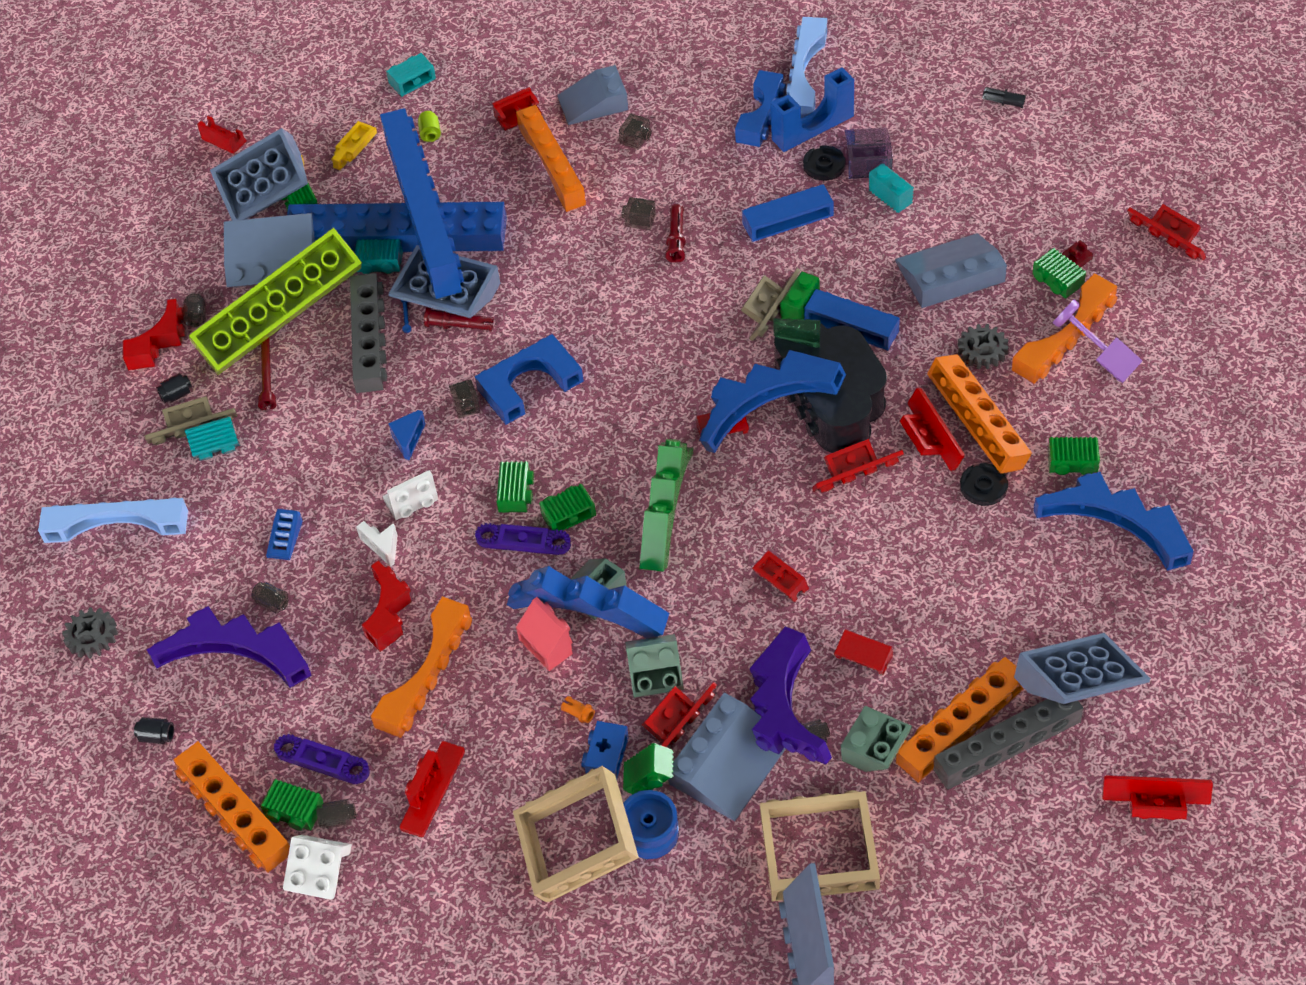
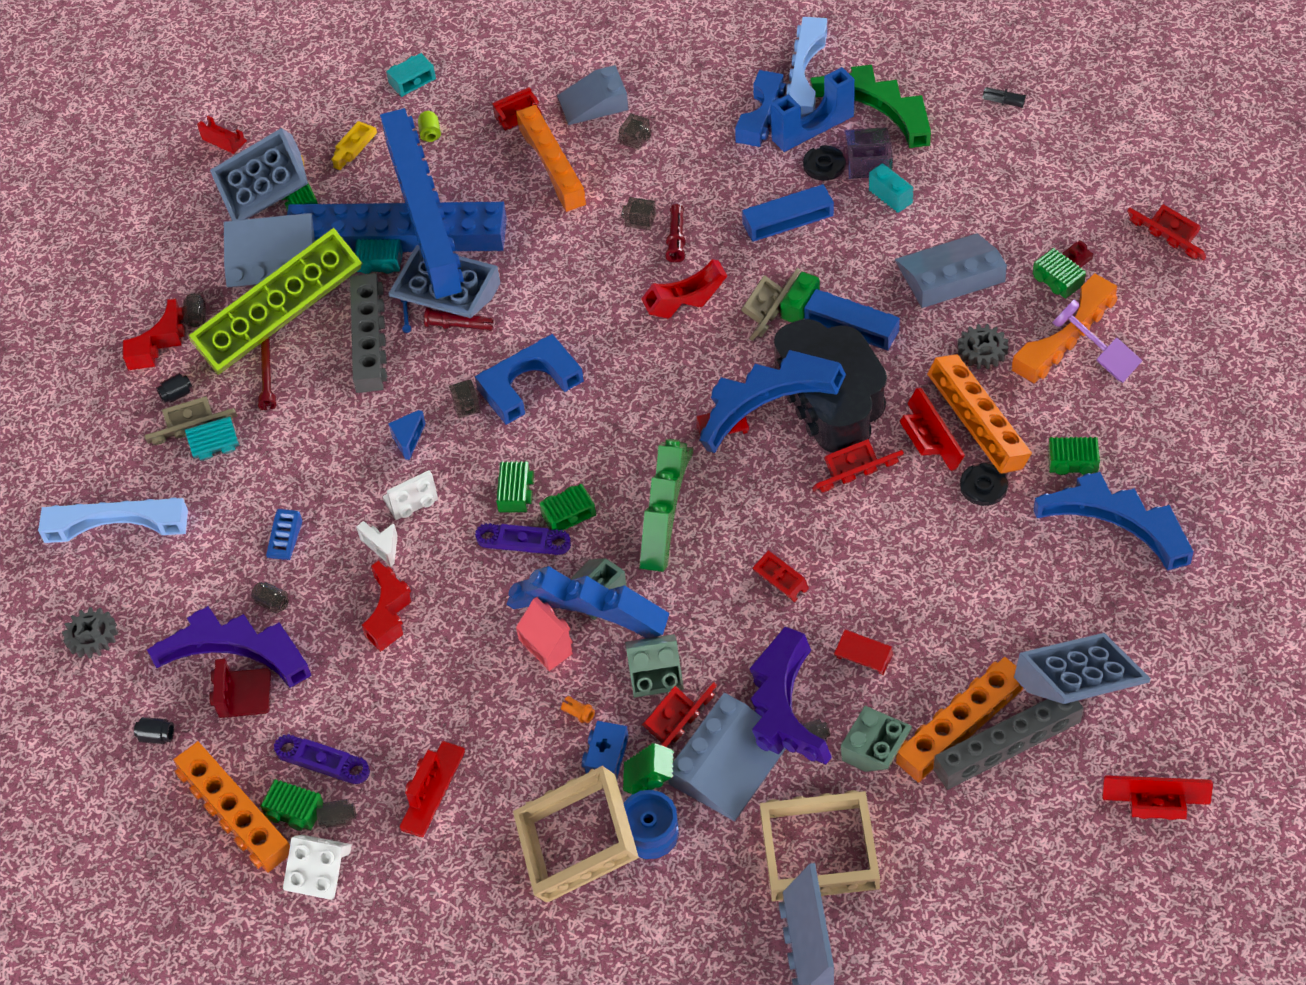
(239, 691): none -> dark red bracket
(396, 709): orange arch -> none
(696, 290): none -> red arch
(798, 330): clear green slope -> none
(905, 112): none -> green arch

